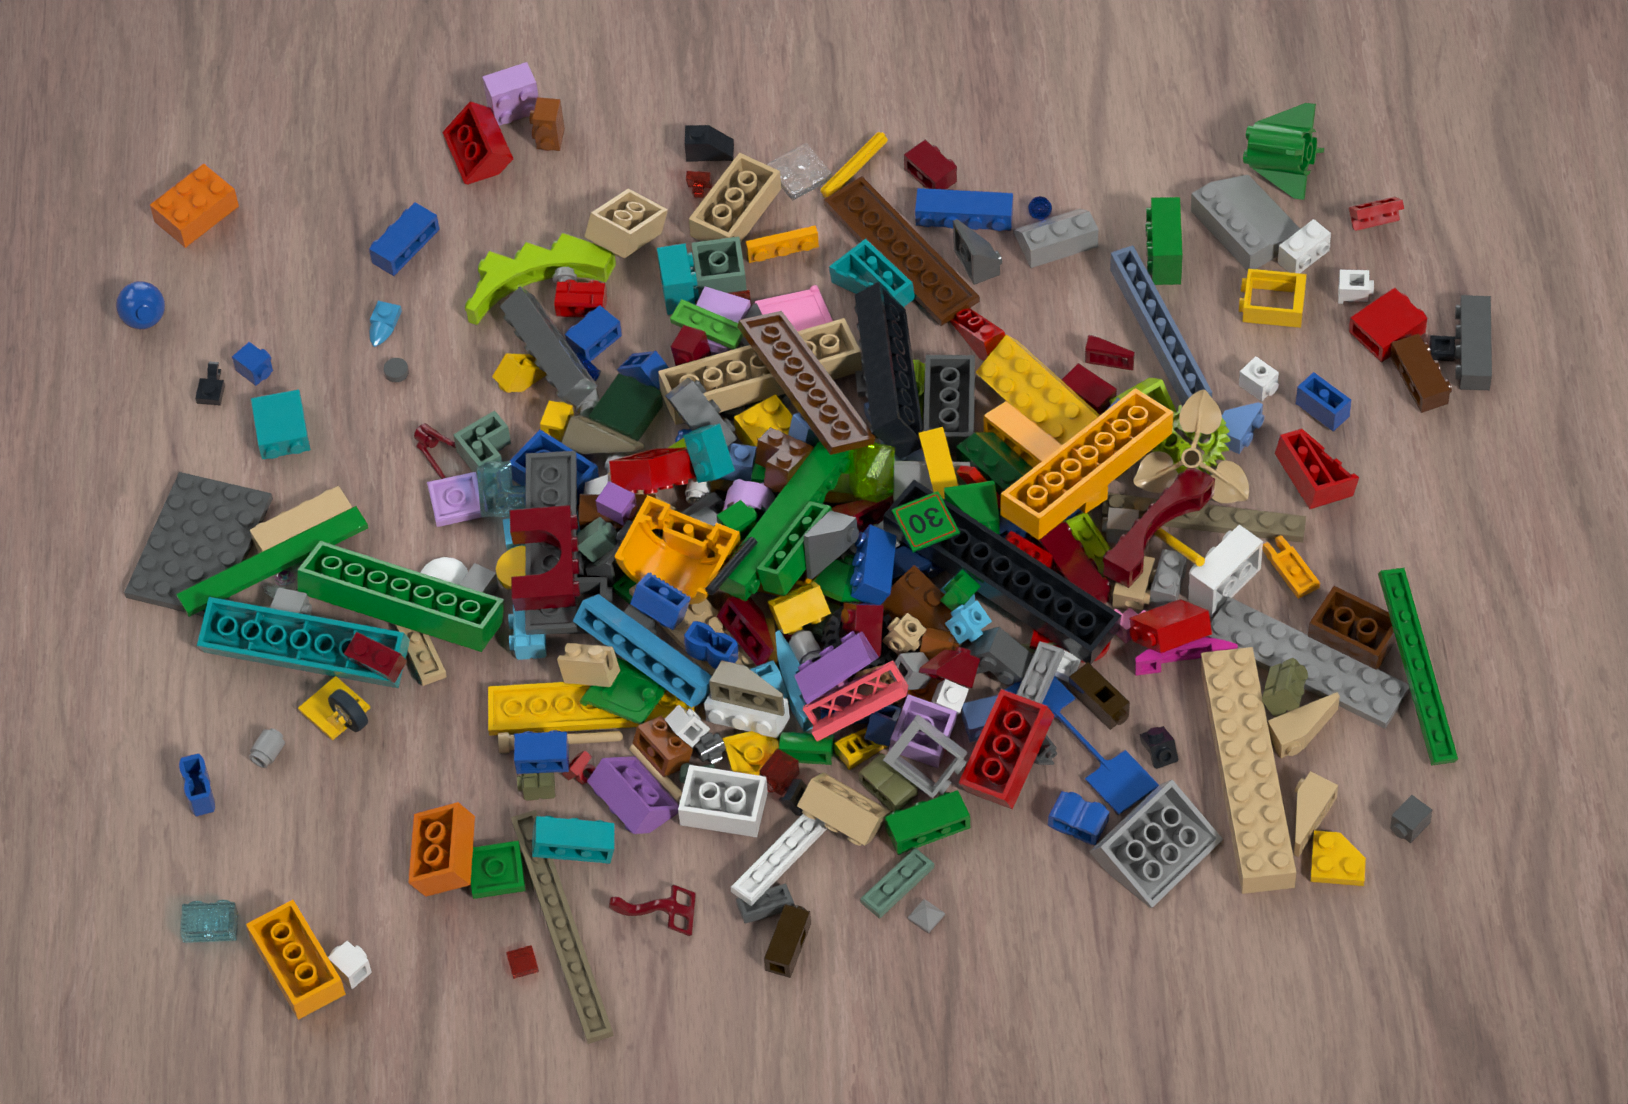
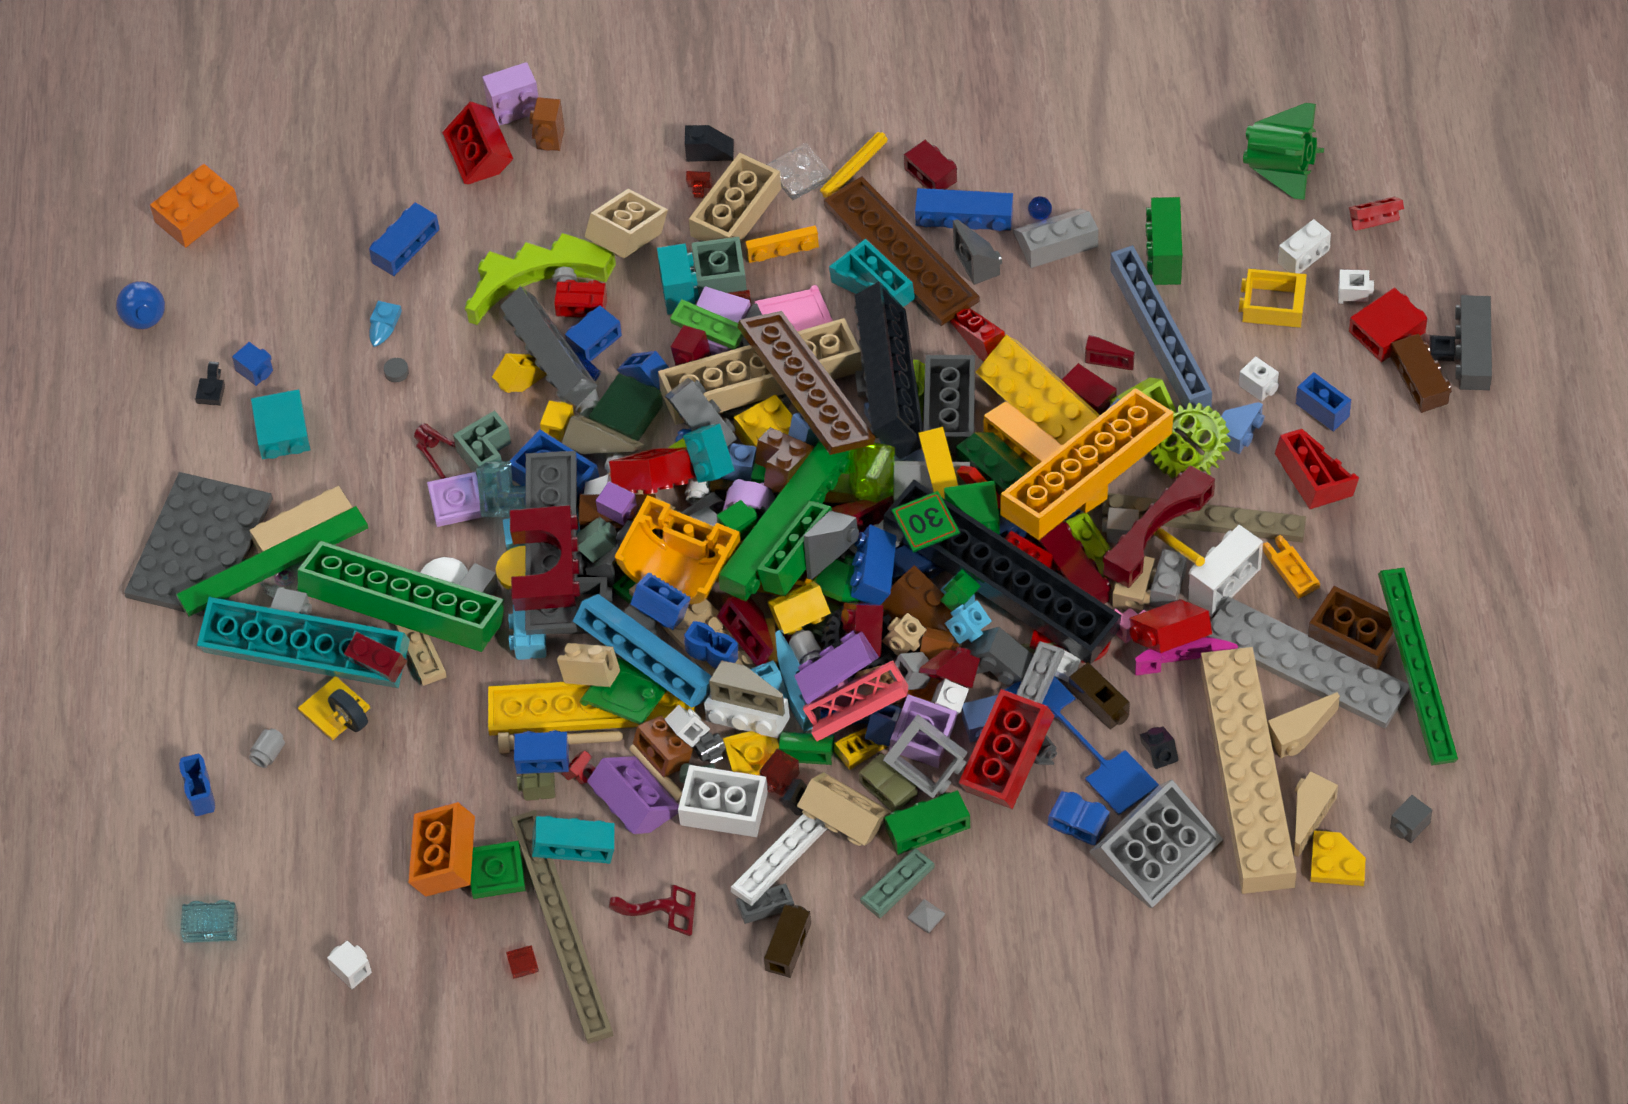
(295, 959): light orange brick -> none
(732, 564): black bar -> none
(1157, 469): tan plant -> none
(1243, 219): light grey slope -> none
(1284, 687): olive brick -> none

